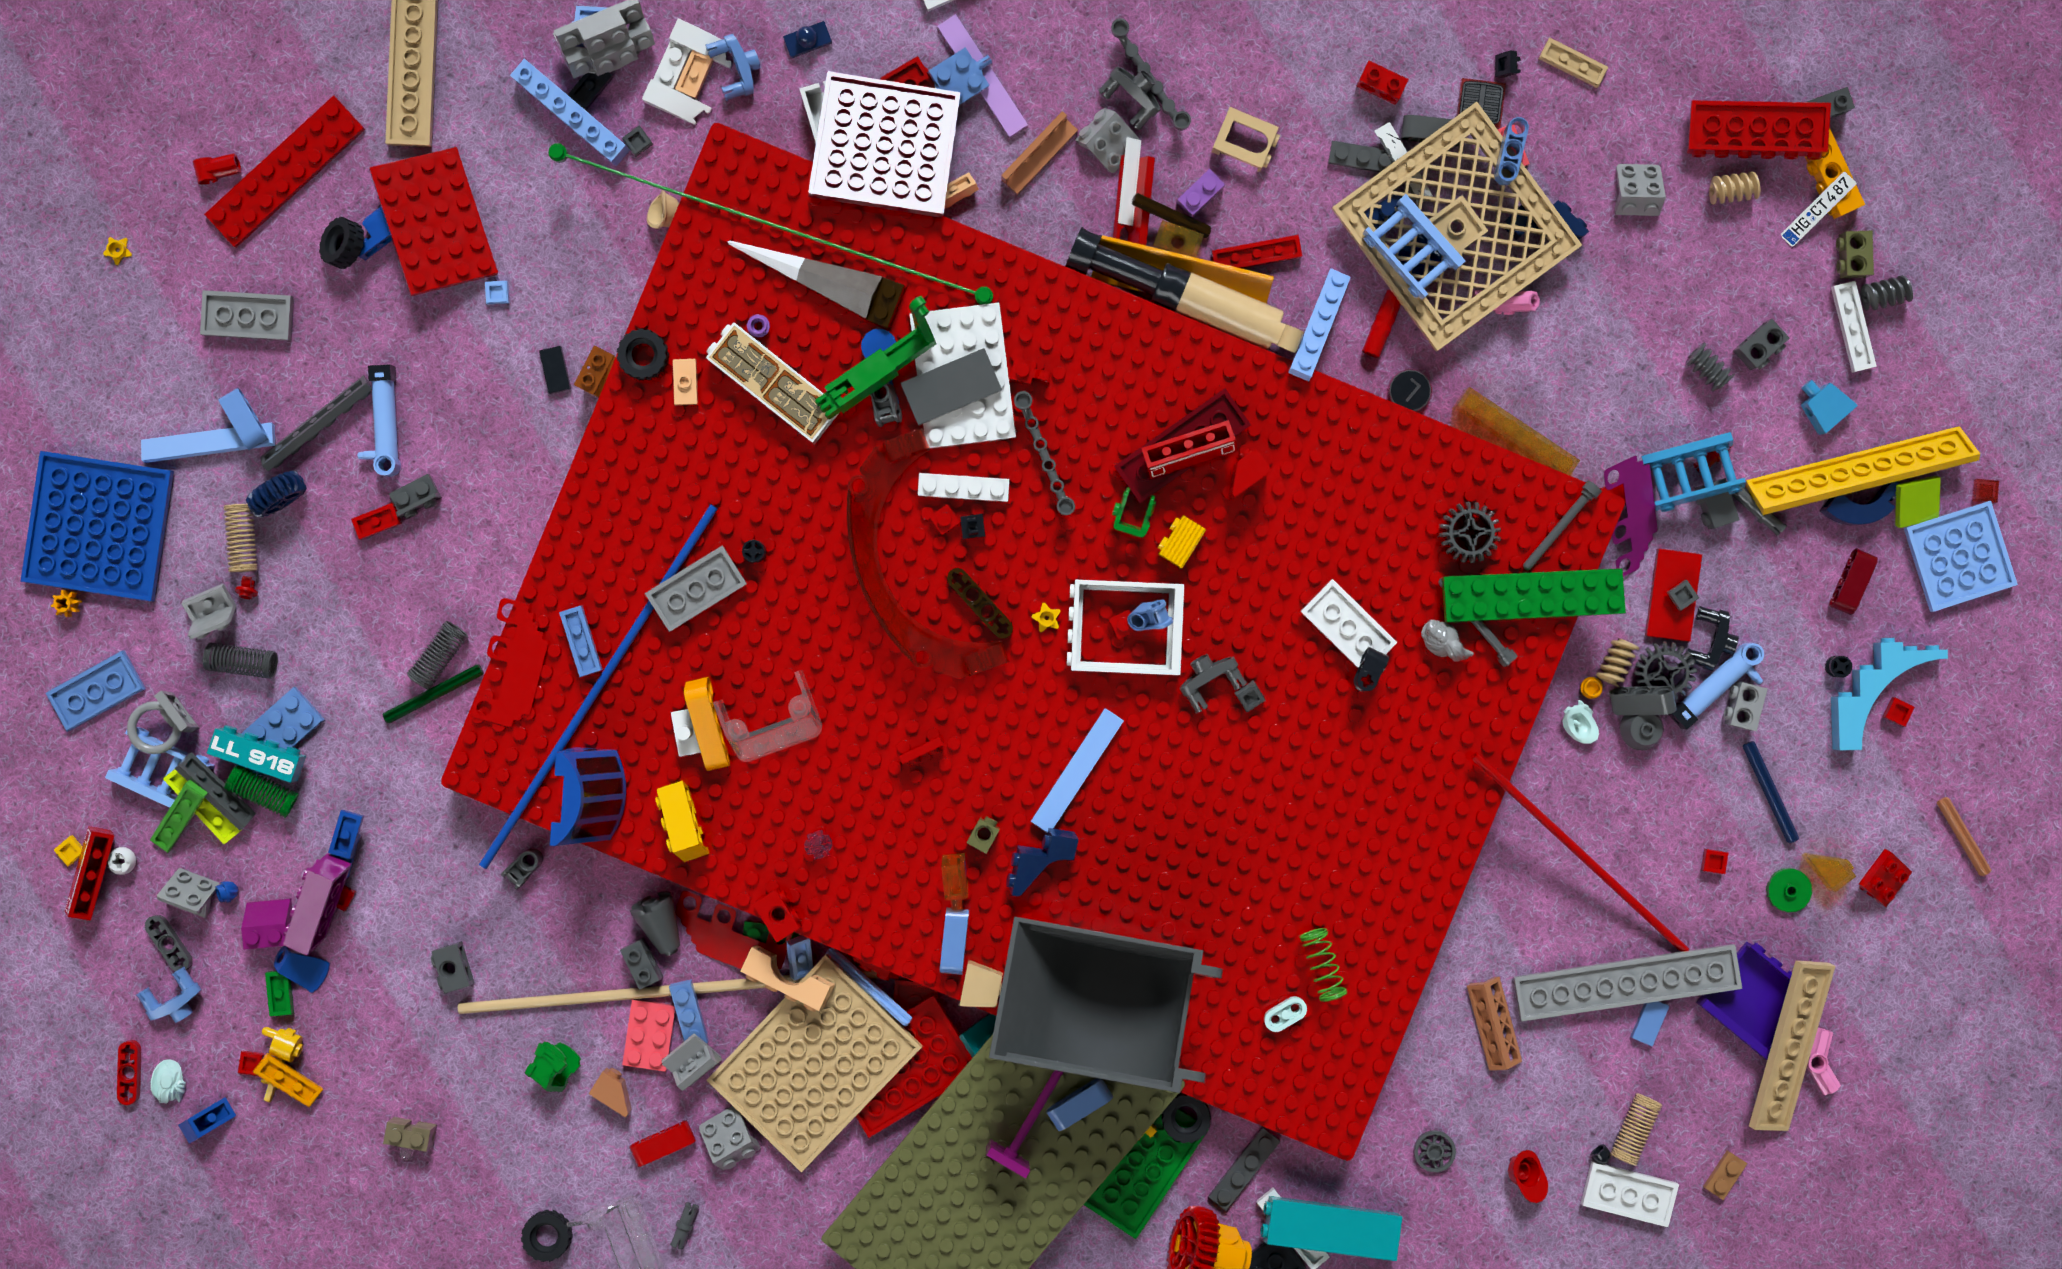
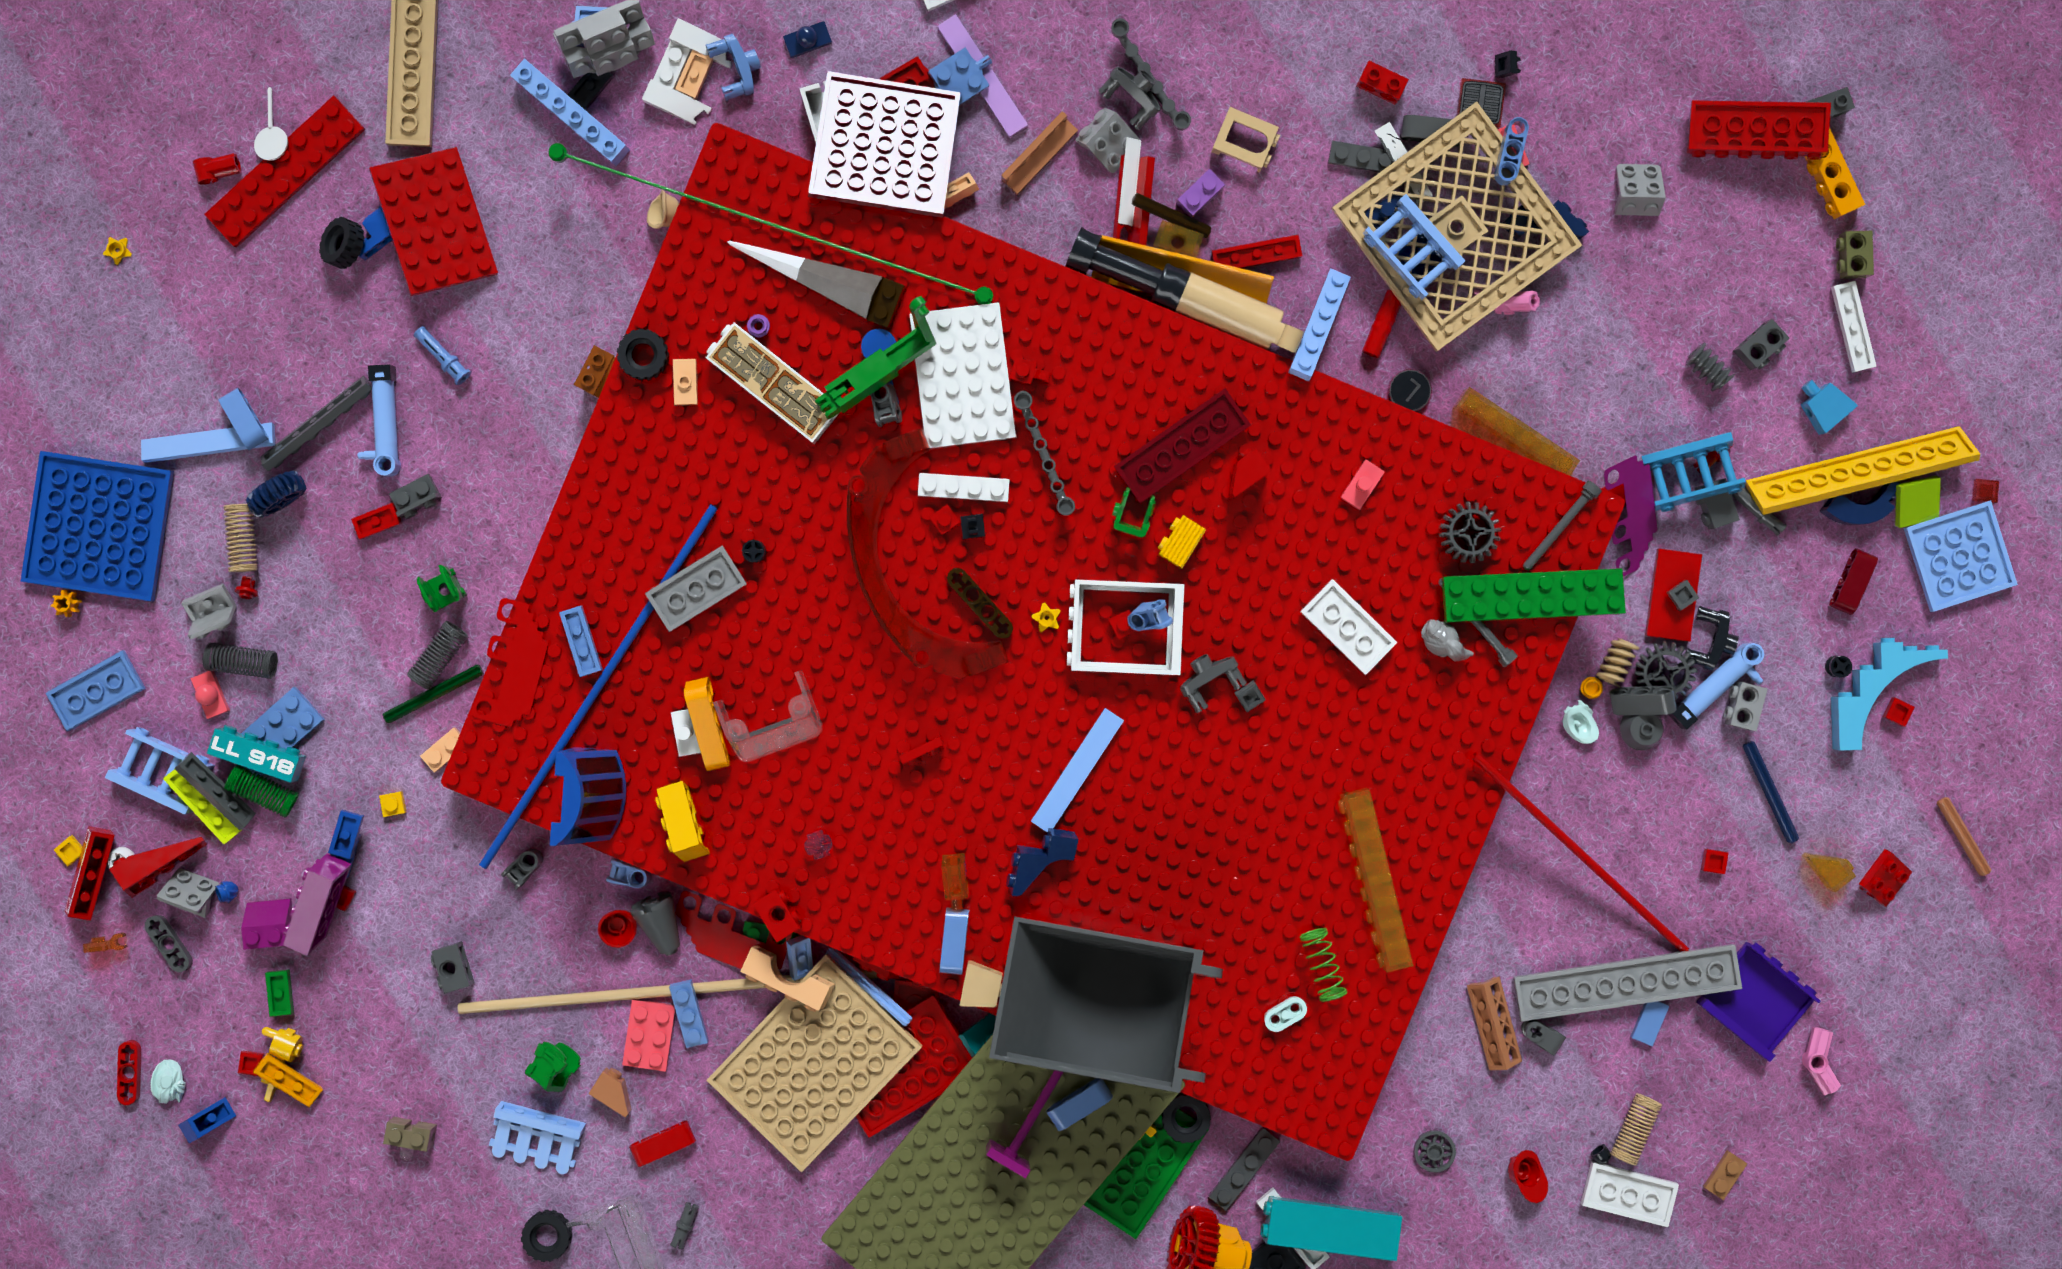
(100, 944): none -> clear orange plate
(140, 870): none -> red wedge
(174, 715): light grey tile -> none
(177, 1006): medium blue connector -> none
(178, 816): bright green tile -> none
(209, 694): none -> coral tile
(246, 315): light grey plate -> none
(271, 141): none -> white piece
(302, 969): blue piece -> none
(392, 804): none -> yellow plate
(431, 589): none -> green piece
(441, 751): none -> light nougat plate
(448, 362): none -> medium blue pin
(497, 292): light blue tile -> none
(537, 1123): none -> light blue fence
(555, 369): black tile -> none
(617, 928): none -> red helmet
(624, 874): none -> light blue piece
(637, 141): dark grey tile -> none
(641, 963): dark grey brick -> none
(690, 1061): light grey bracket -> none
(728, 1139): light grey bracket -> none
(951, 386): dark grey tile -> none
(983, 844): olive brick -> none
(1189, 449): red brick -> none
(1362, 484): none -> coral tile
(1371, 665): black piece -> none
(1376, 880): none -> clear yellow brick
(1544, 1037): none -> dark grey piece
(1573, 62): tan tile -> none
(1733, 186): tan piece -> none
(1779, 884): green plate -> none
(1792, 1045): tan plate -> none
(1818, 209): white sticker -> none
(1886, 290): dark grey piece -> none

